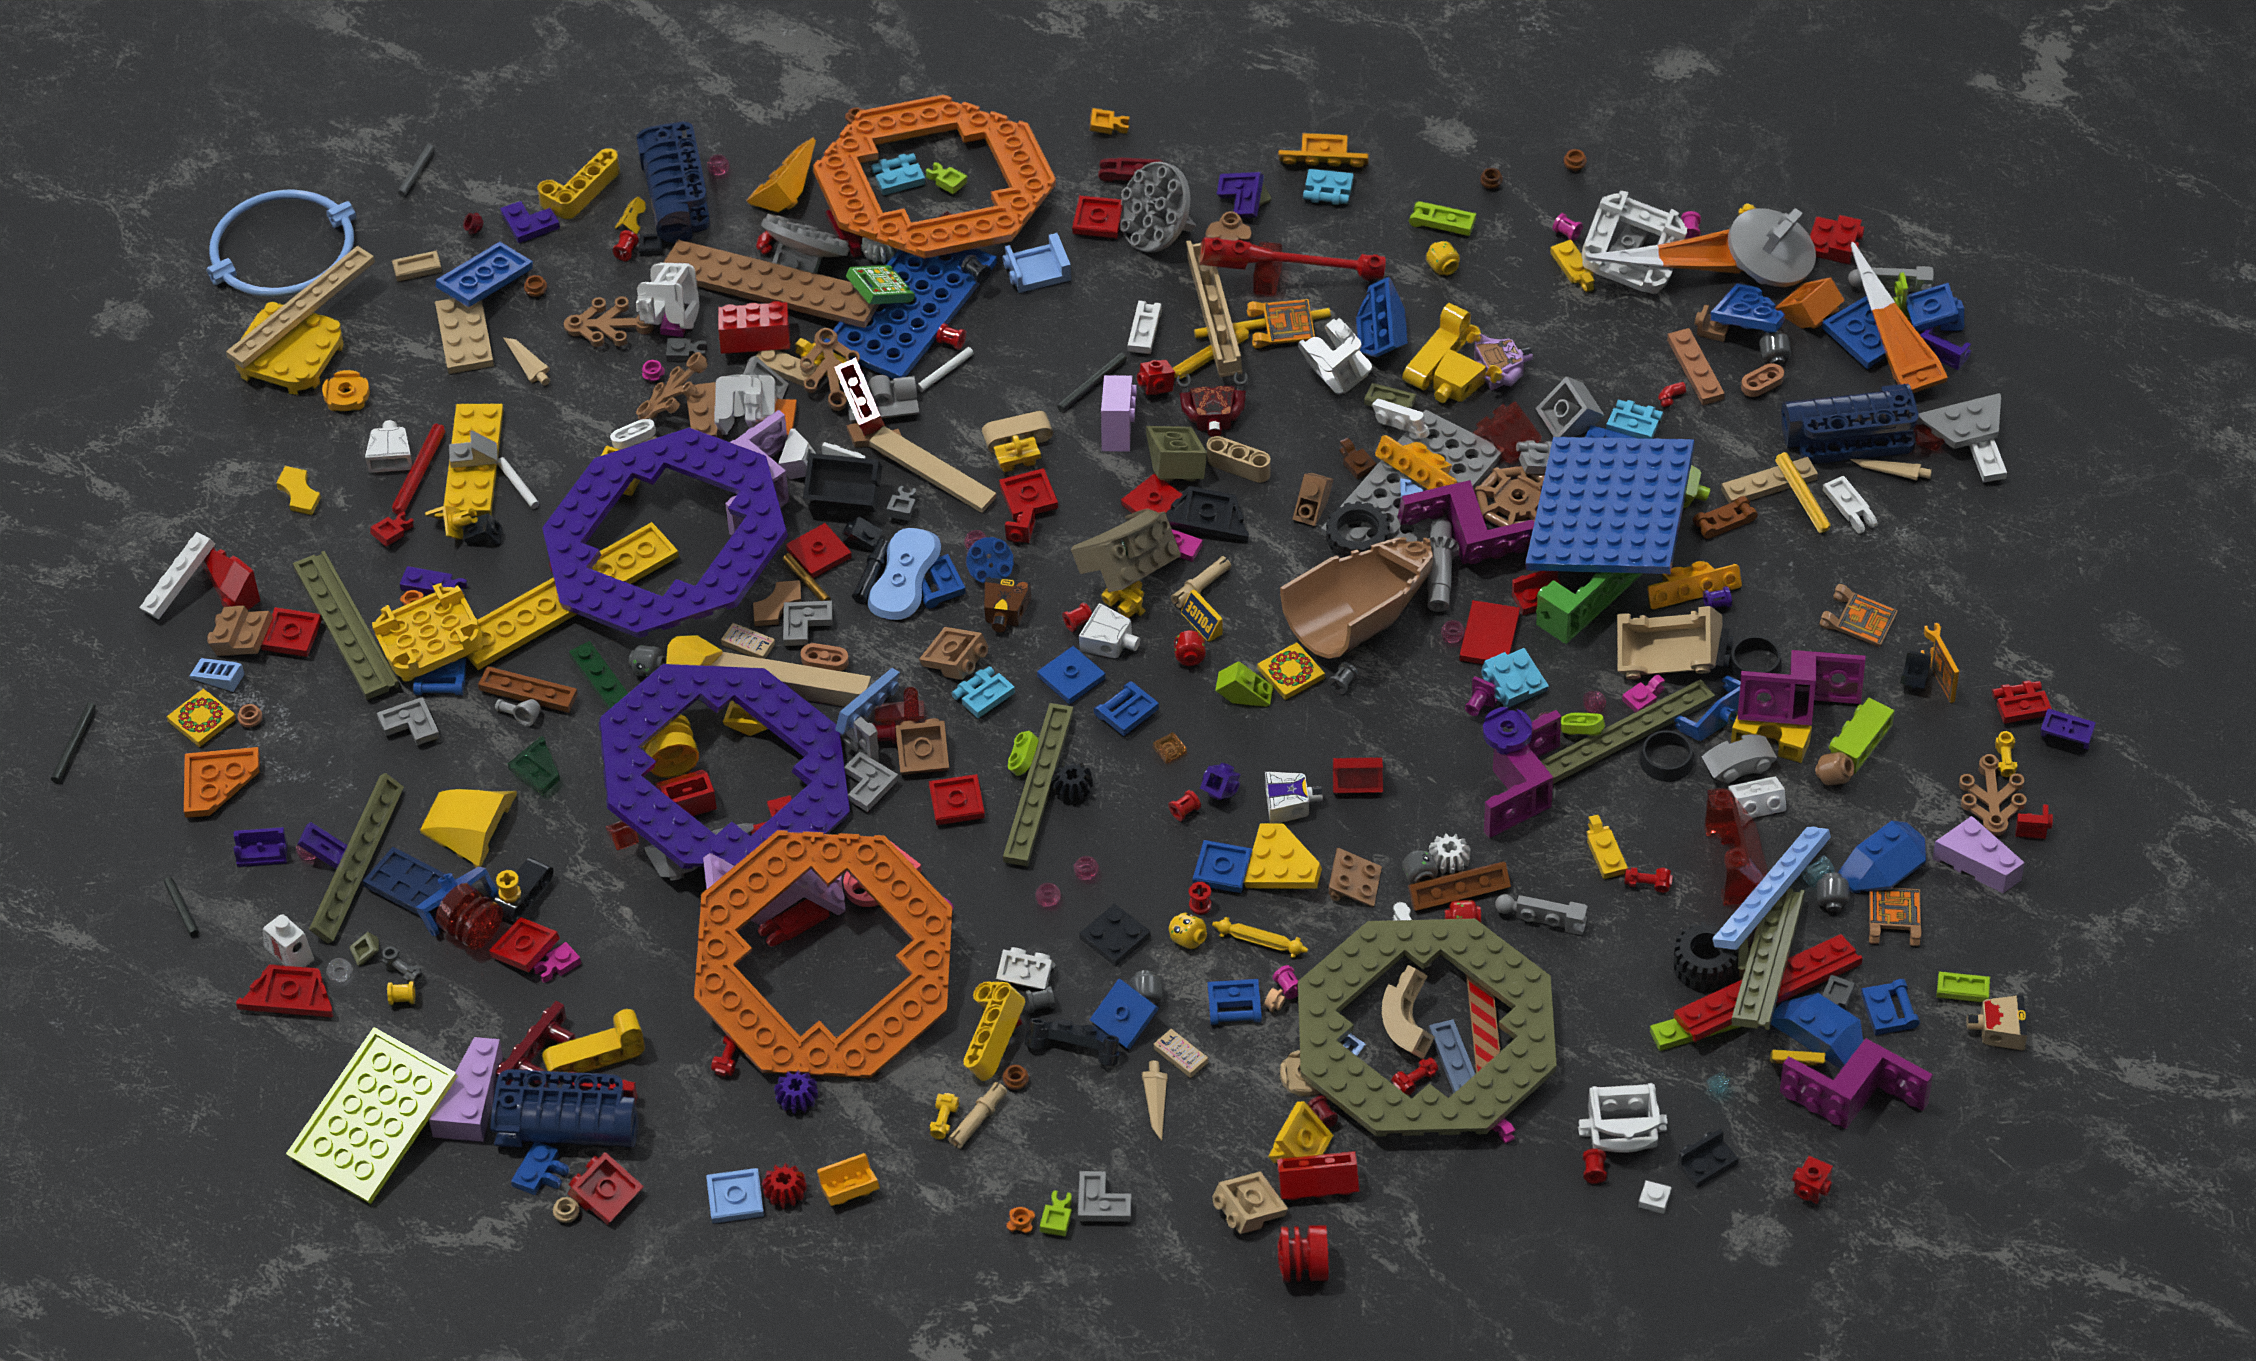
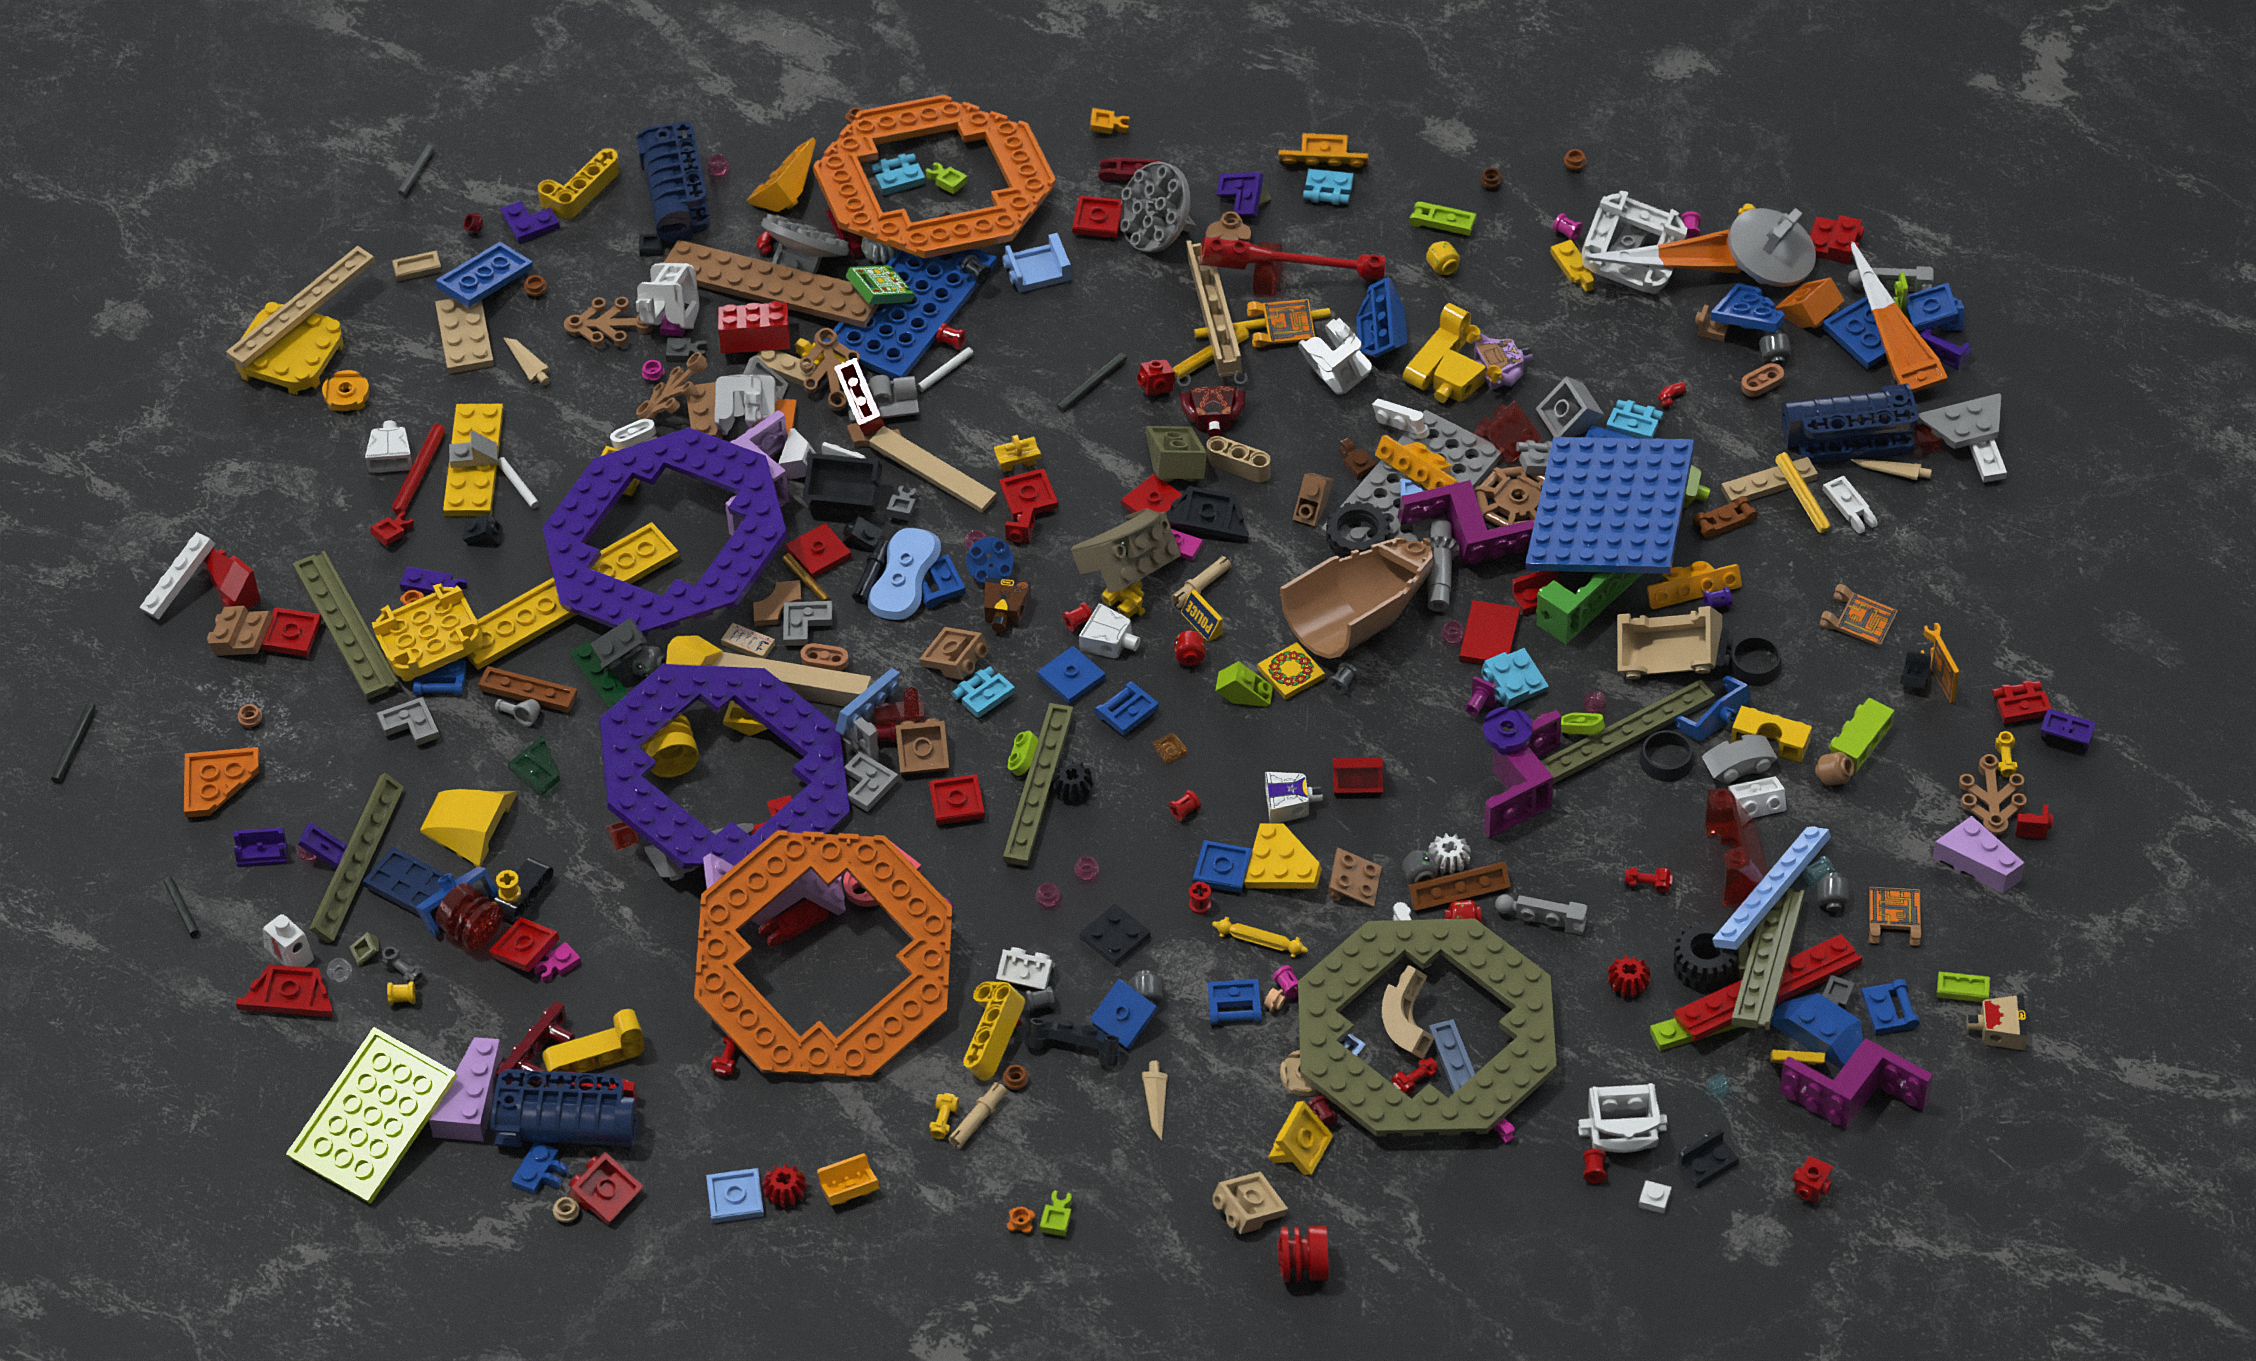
(201, 717): yellow tile -> none
(225, 271): light blue piece -> none
(228, 682): light blue slope -> none
(294, 483): yellow tile -> none
(453, 519): yellow bracket -> none
(619, 643): none -> dark grey bracket
(625, 245): red bush -> none
(631, 221): yellow piece -> none
(690, 792): red slope -> none
(796, 1091): dark purple gear -> none
(1024, 426): tan beam -> none
(1098, 1206): light grey plate -> none
(1117, 412): lavender wedge -> none
(1144, 327): white plate -> none
(1180, 1053): tan tile -> none
(1187, 930): yellow head -> none
(1220, 781): dark purple brick -> none
(1318, 1175): red brick -> none
(1390, 395): olive plate -> none
(1483, 1023): tile -> none
(1605, 849): yellow hinge -> none
(1629, 976): none -> red gear
(1643, 696): dark pink plate -> none
(1695, 366): nougat plate -> none
(1795, 693): magenta bracket -> none
(1885, 858): blue wedge -> none

